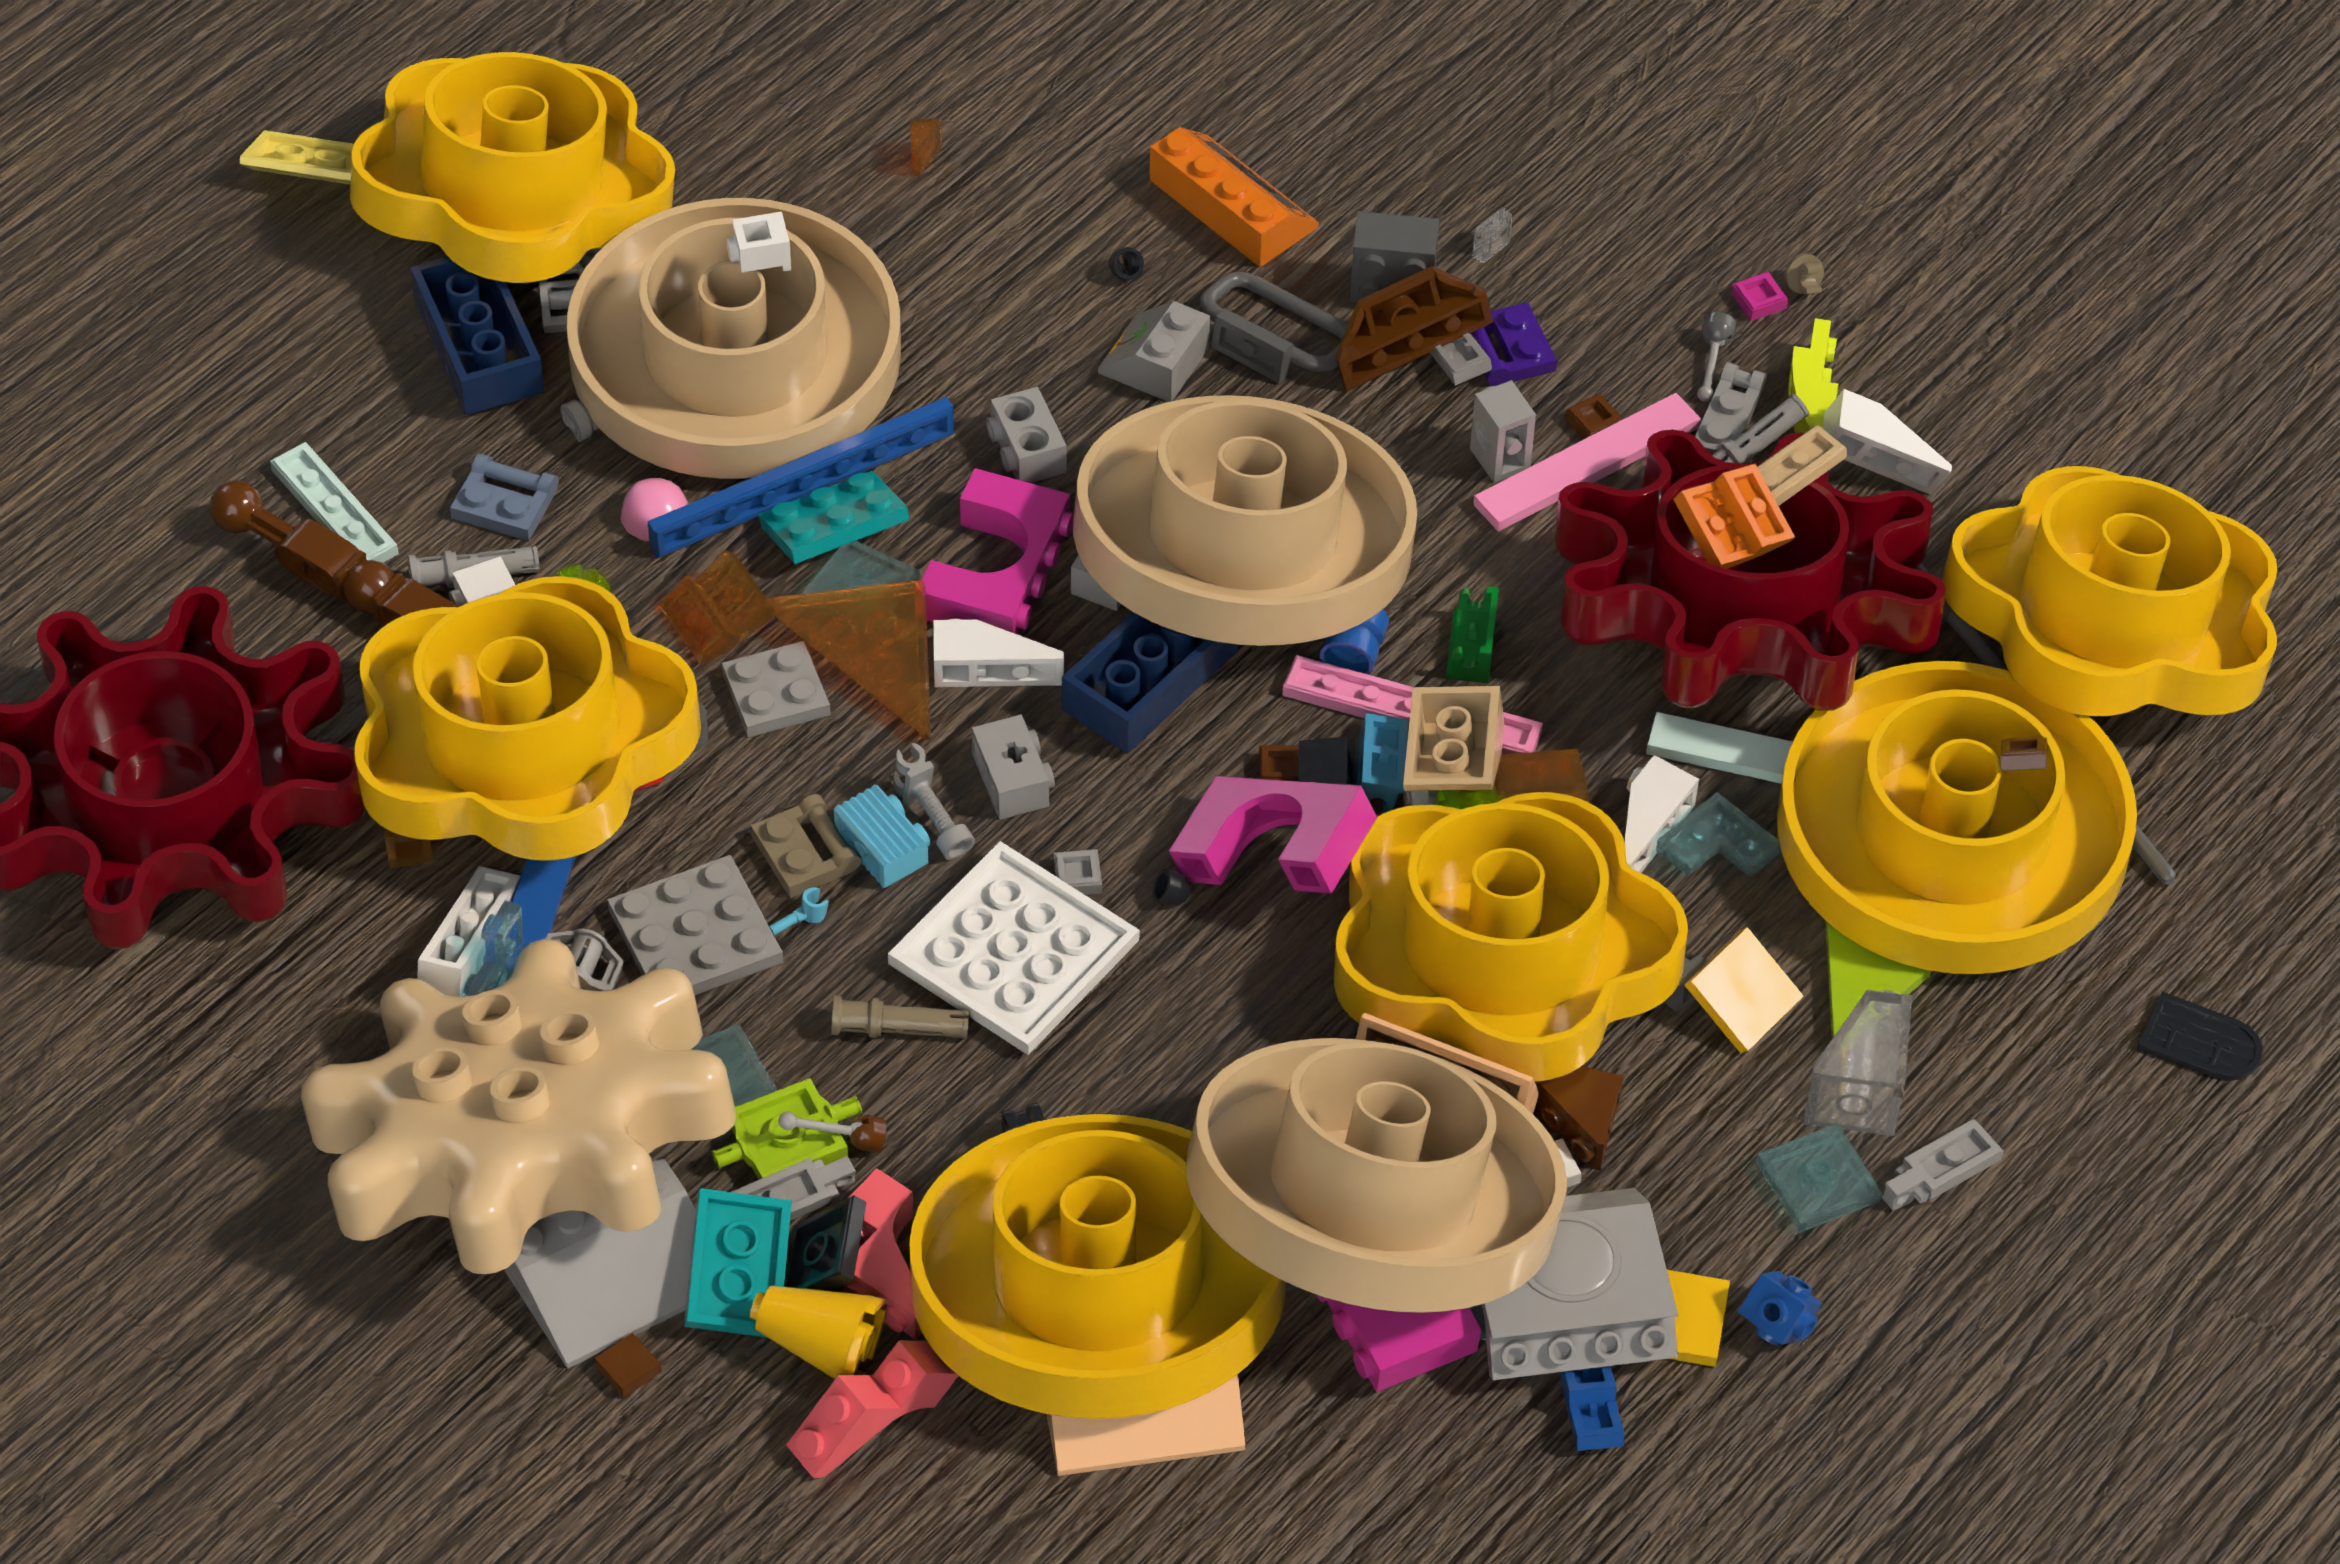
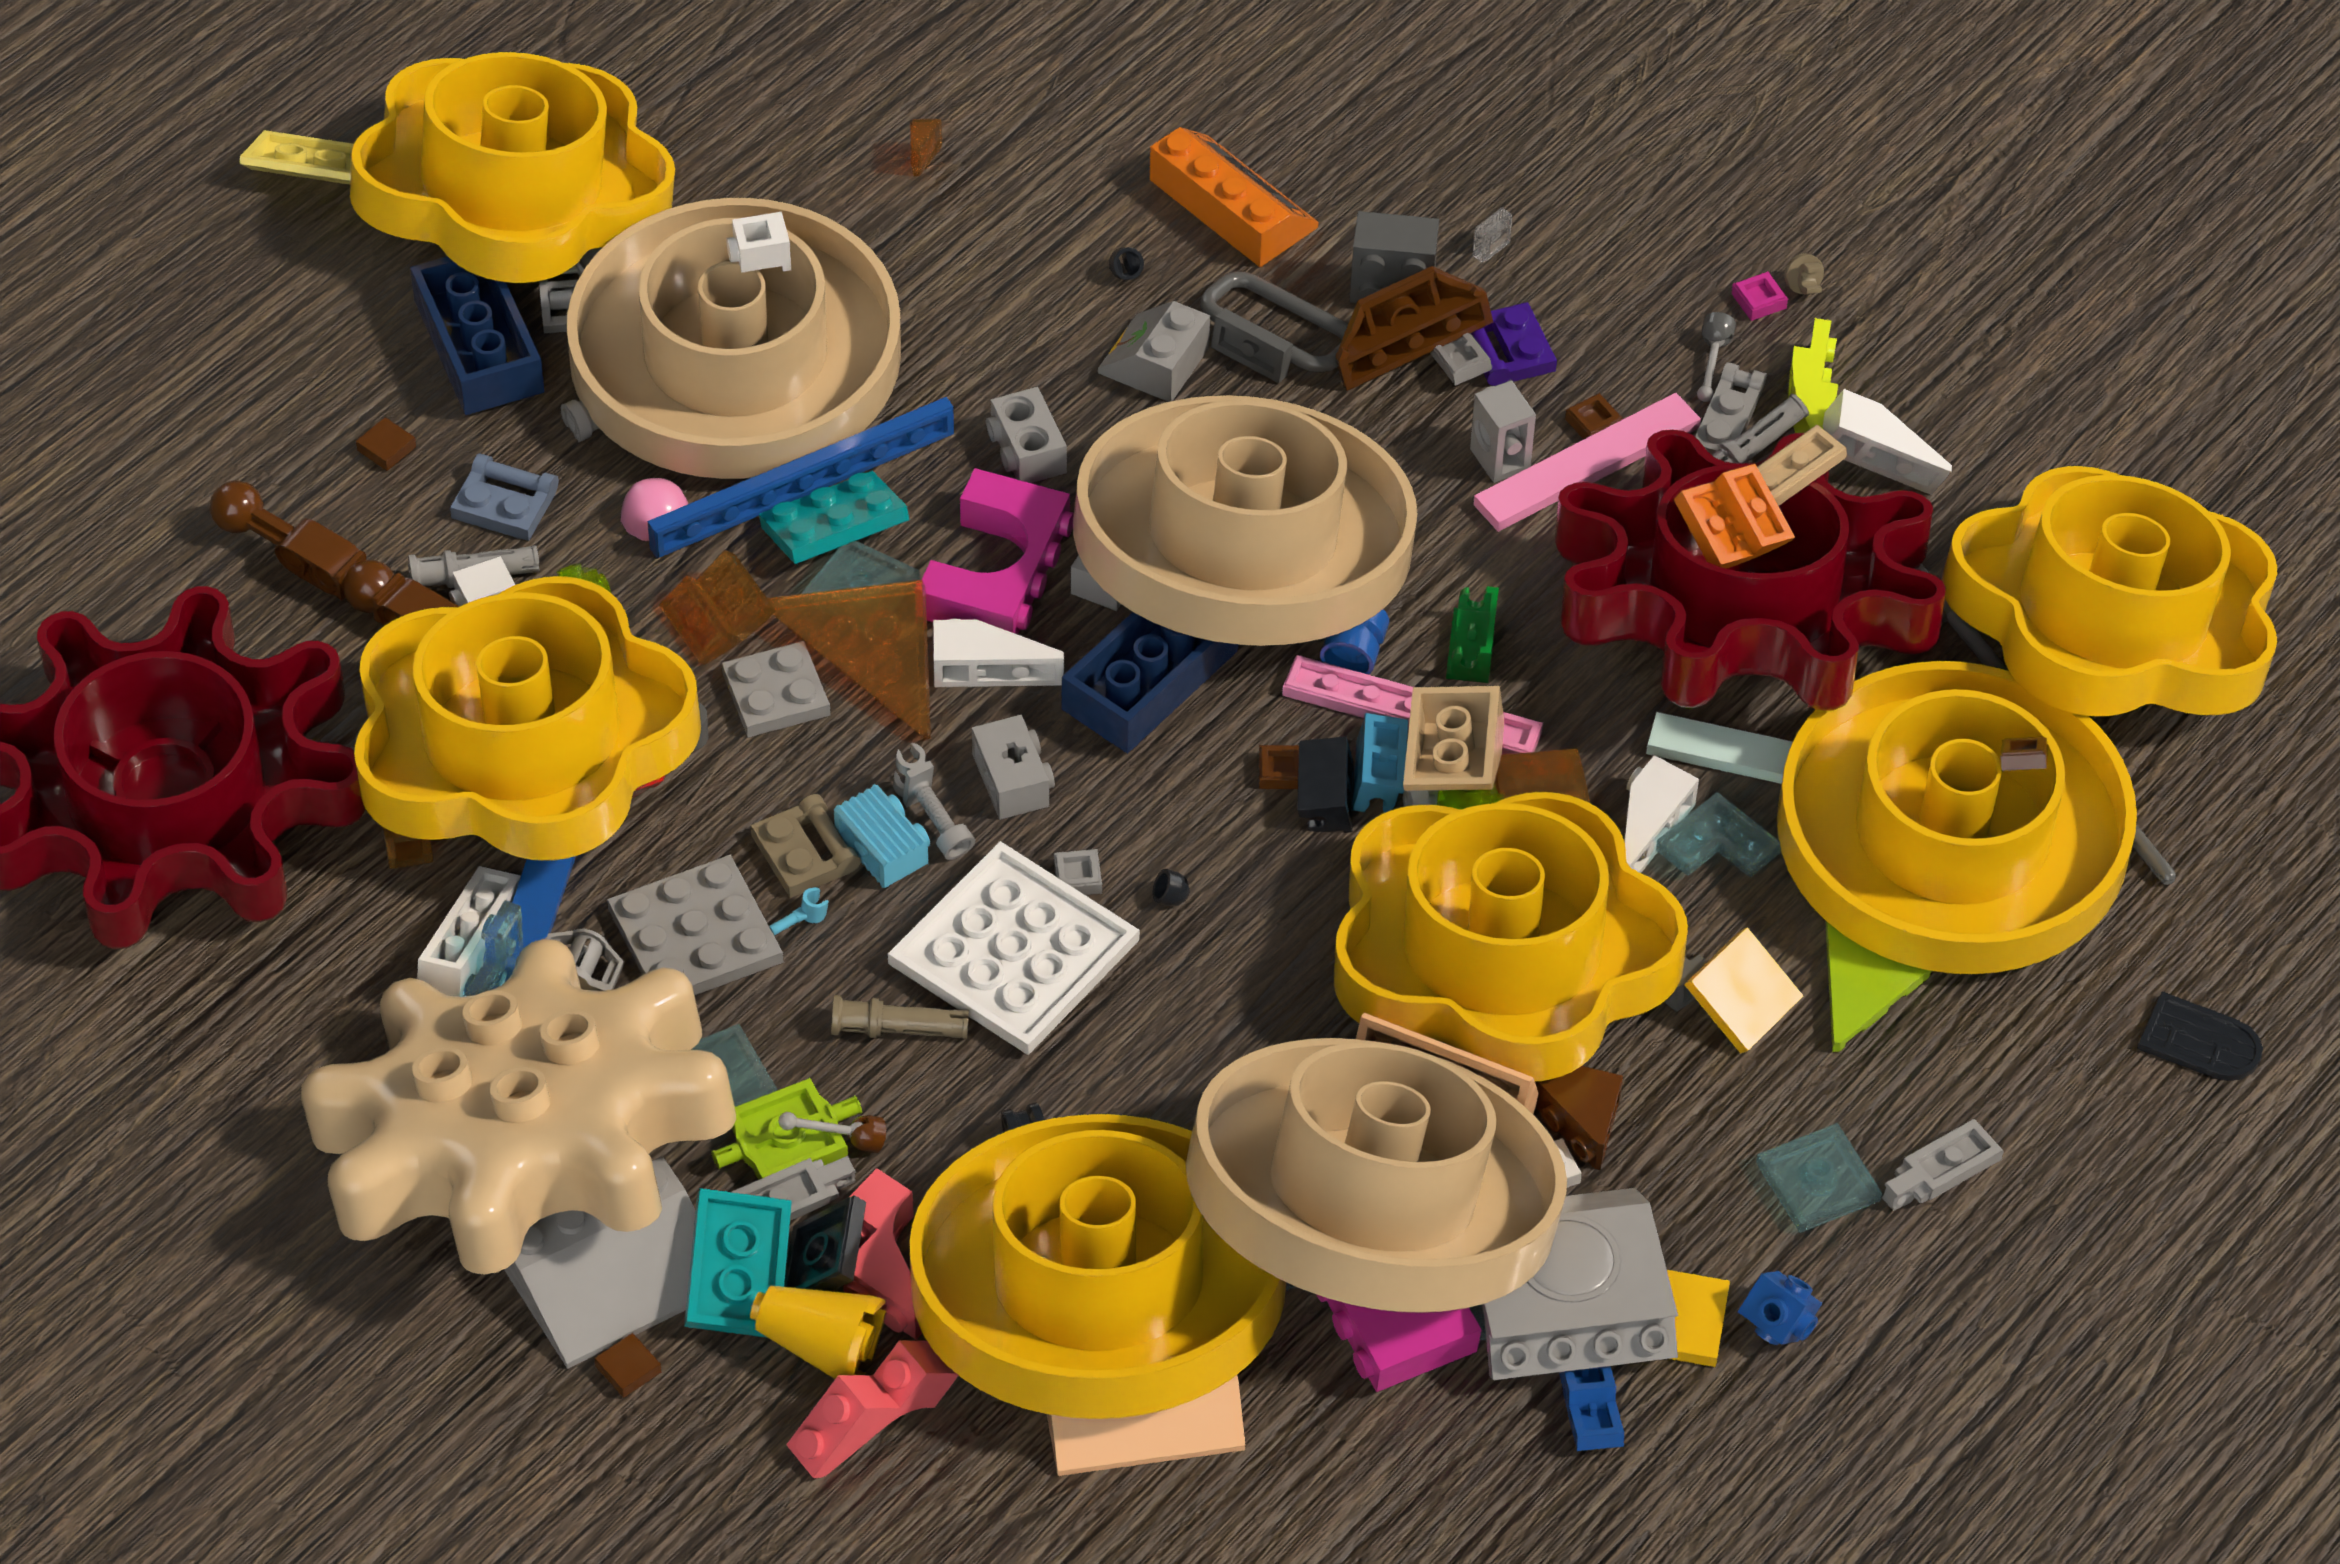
(332, 502): light aqua tile -> none
(386, 443): none -> reddish brown tile
(1237, 810): dark pink arch -> none
(1863, 1067): clear slope -> none

